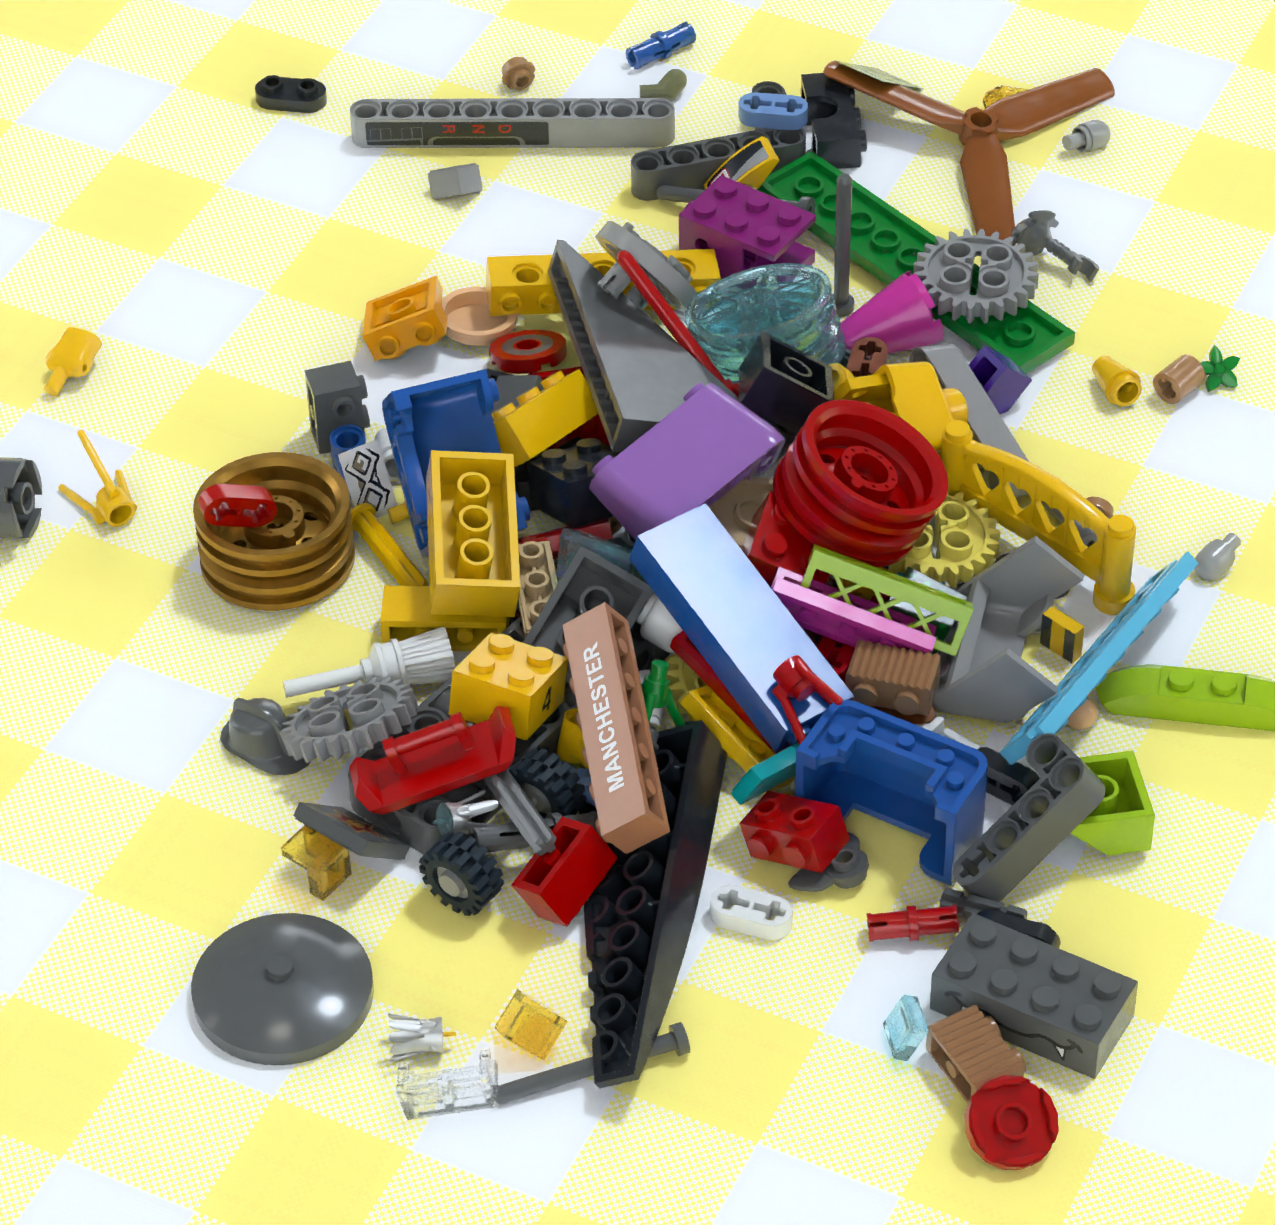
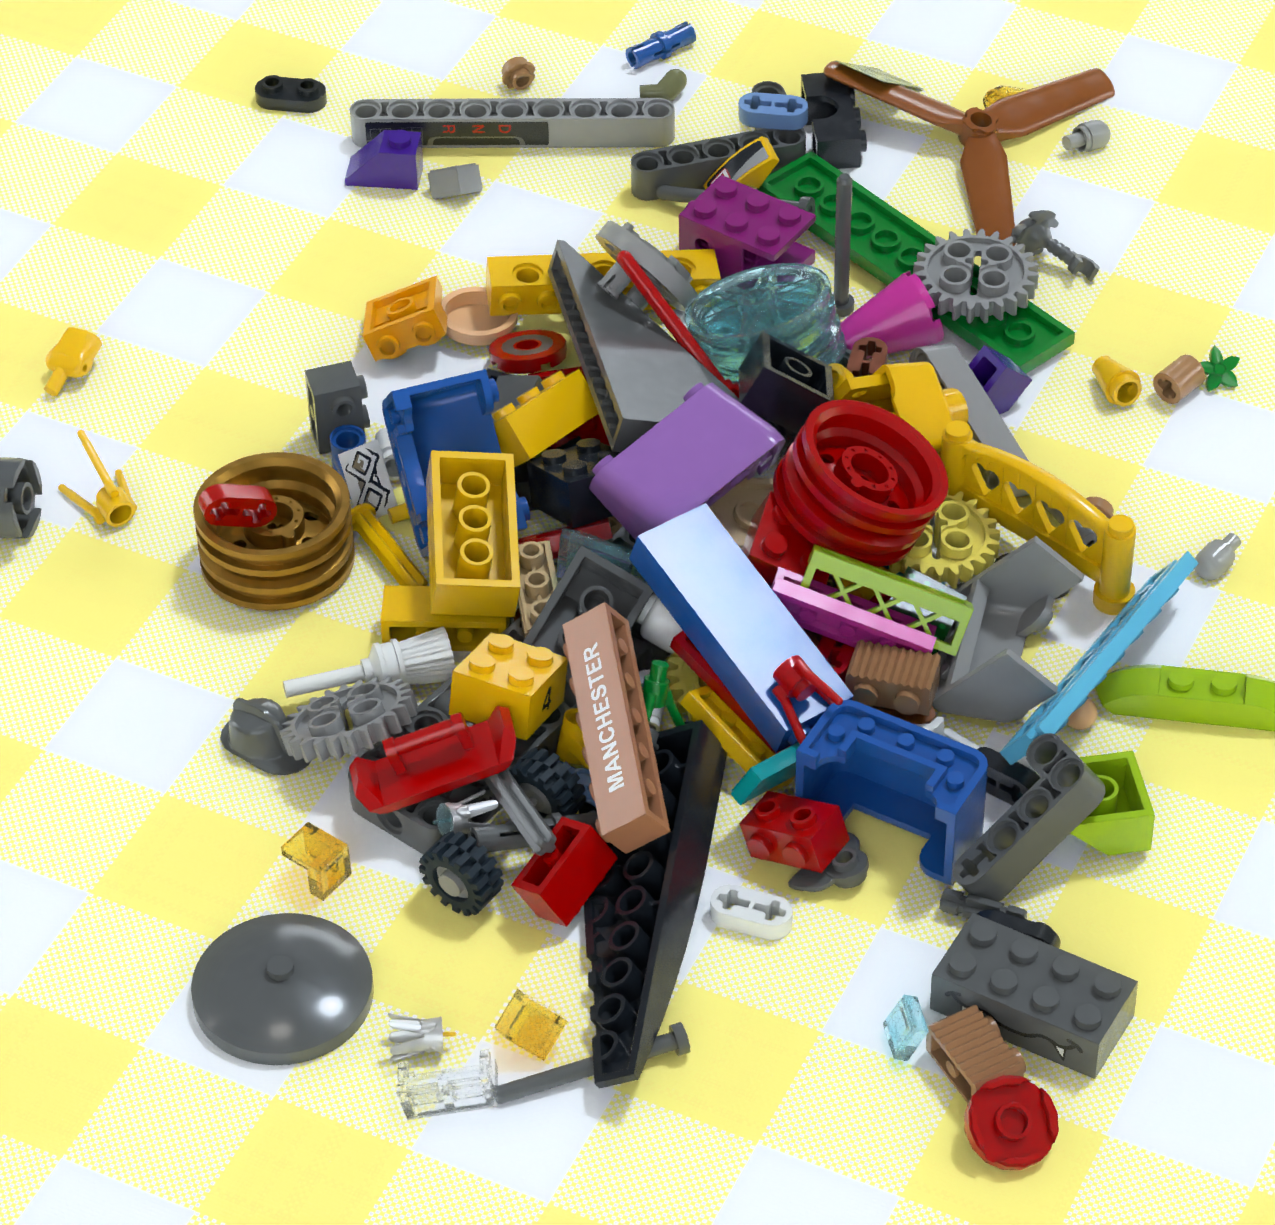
(351, 831): dark grey tile -> none
(388, 161): none -> dark purple slope
(912, 923): red pin -> none
(1062, 634): yellow tile -> none

